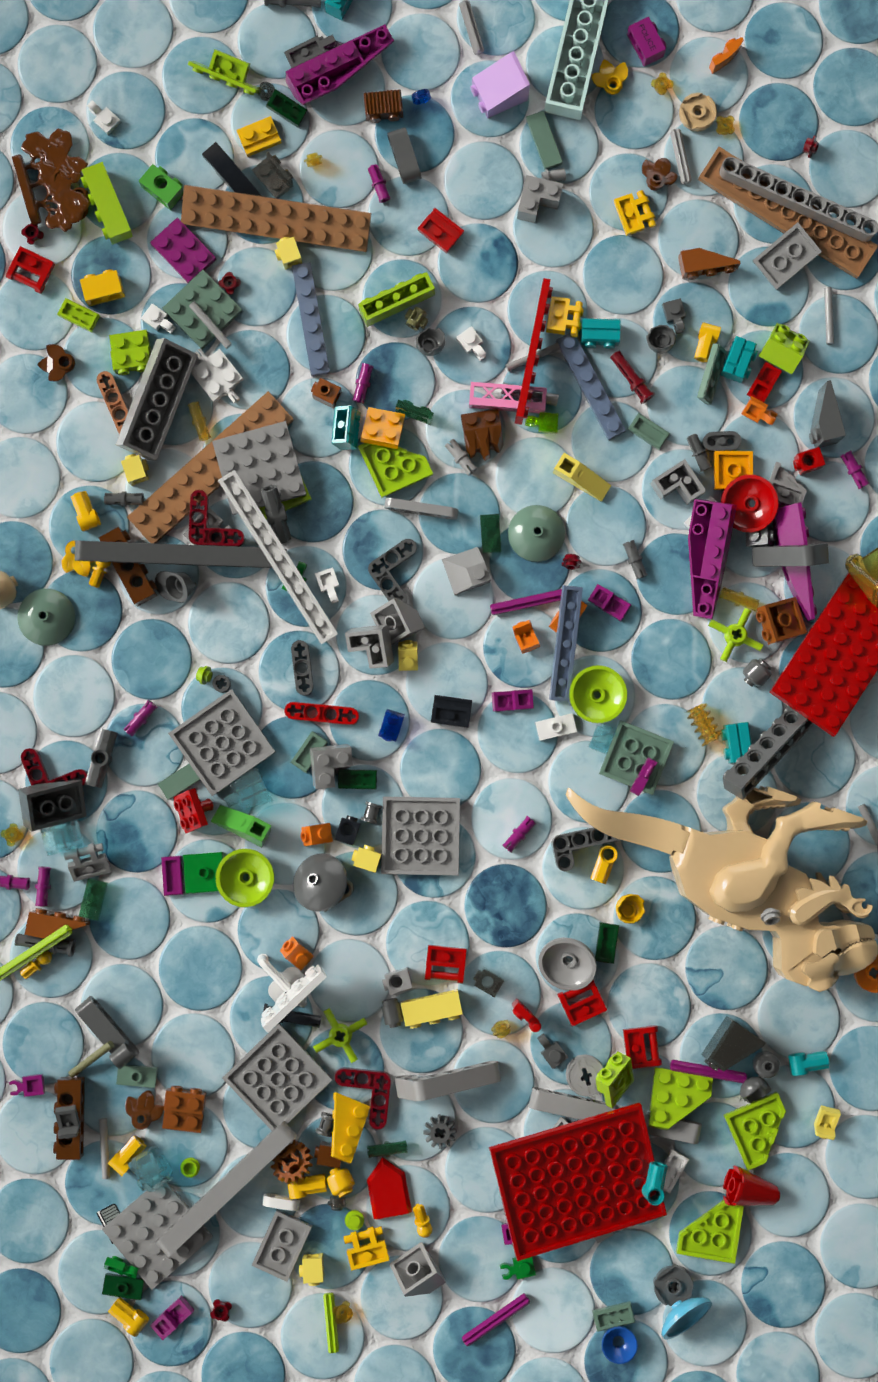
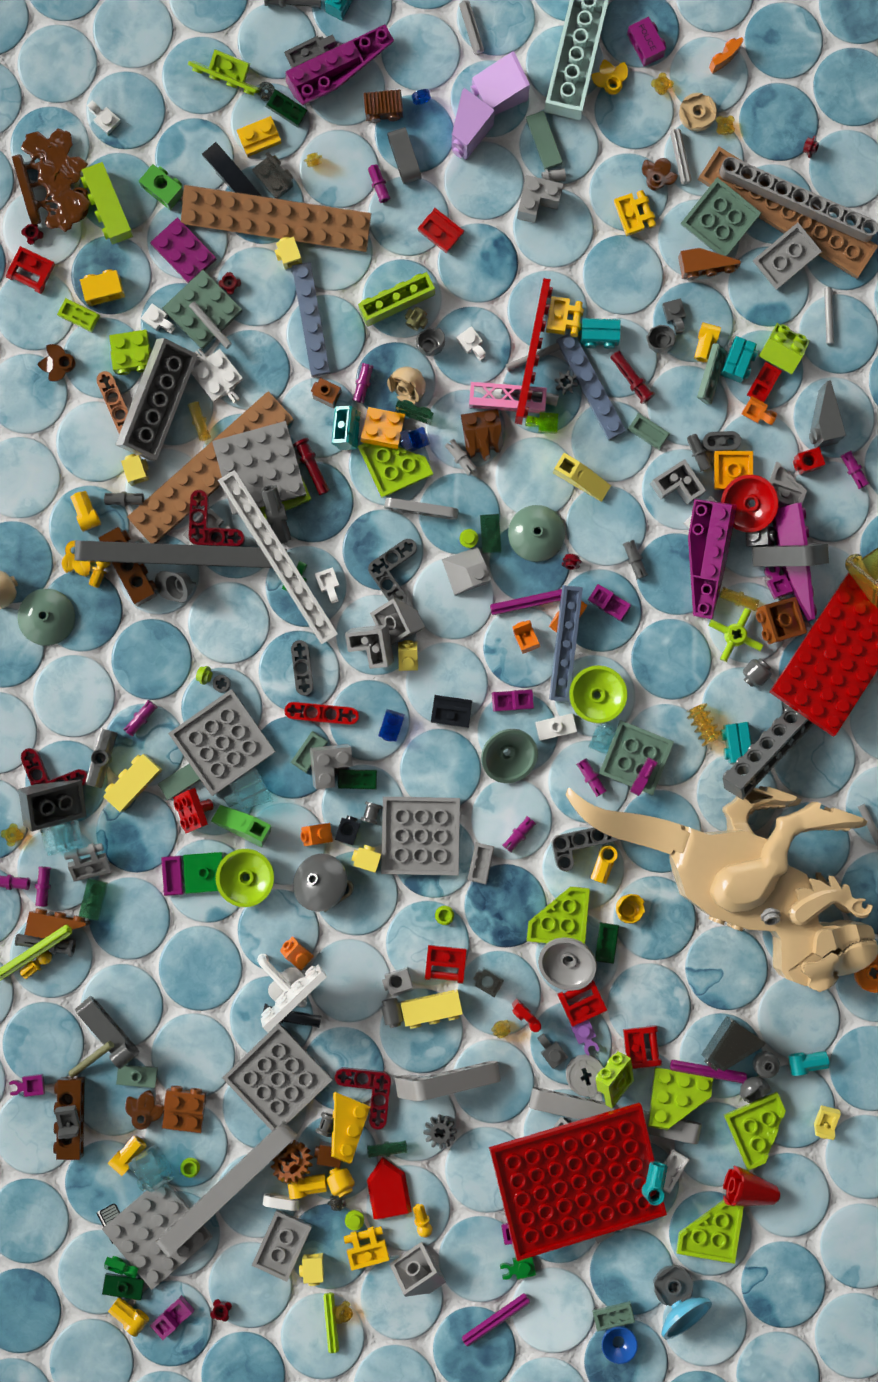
(104, 1148): light grey bar -> none
(132, 782): none -> light yellow brick
(308, 458): none -> dark red pin
(348, 1030): lime bar -> none
(407, 384): none -> tan cylinder
(414, 439): none -> clear blue bracket
(444, 915): none -> lime plate
(468, 538): none -> lime plate
(471, 124): none -> lavender slope
(480, 863): none -> light grey plate
(514, 763): none -> sand green dish
(561, 918): none -> lime plate
(569, 387): none -> dark grey gear
(584, 1034): none -> medium lavender plate
(591, 777): none -> magenta pin
(720, 218): none -> sand green plate
(778, 585): none -> magenta plate

